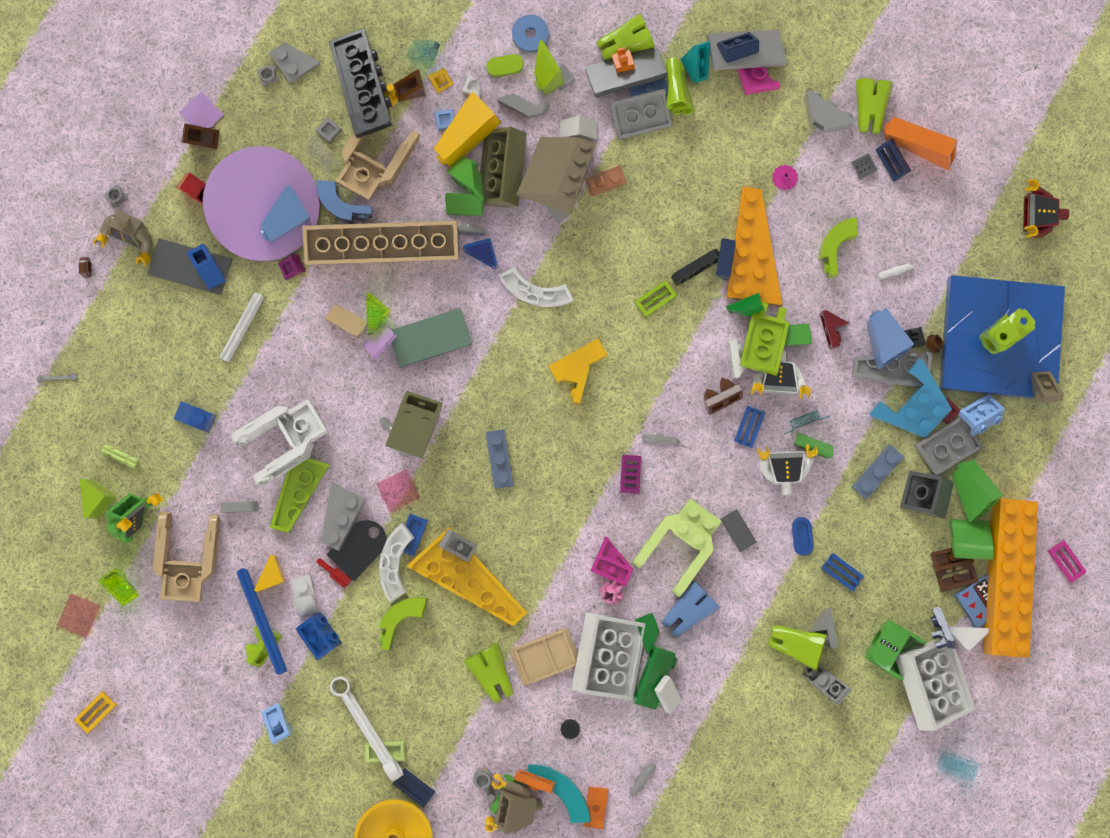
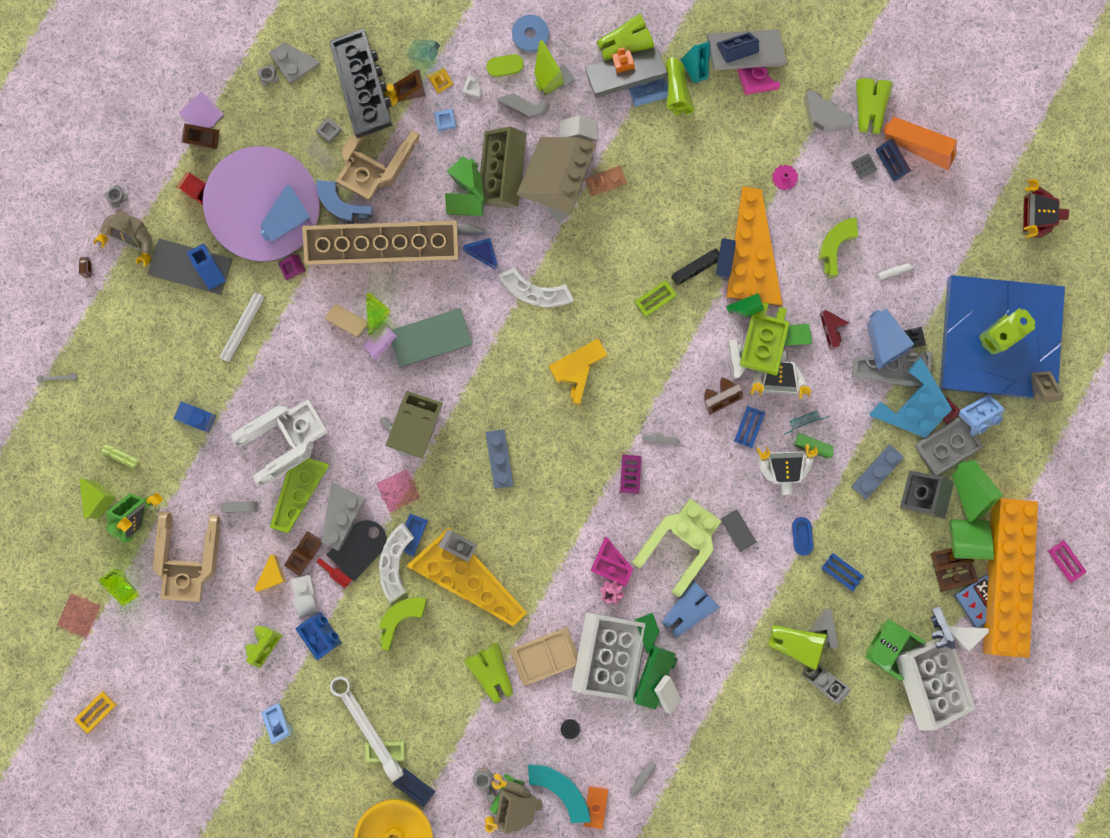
(261, 621): blue axle -> none
(303, 553): none -> reddish brown slope
(466, 130): yellow slope -> none
(534, 781): orange plate -> none
(640, 114): light grey tile -> none
(934, 343): reddish brown plate -> none
(958, 766): clear light blue slope -> none

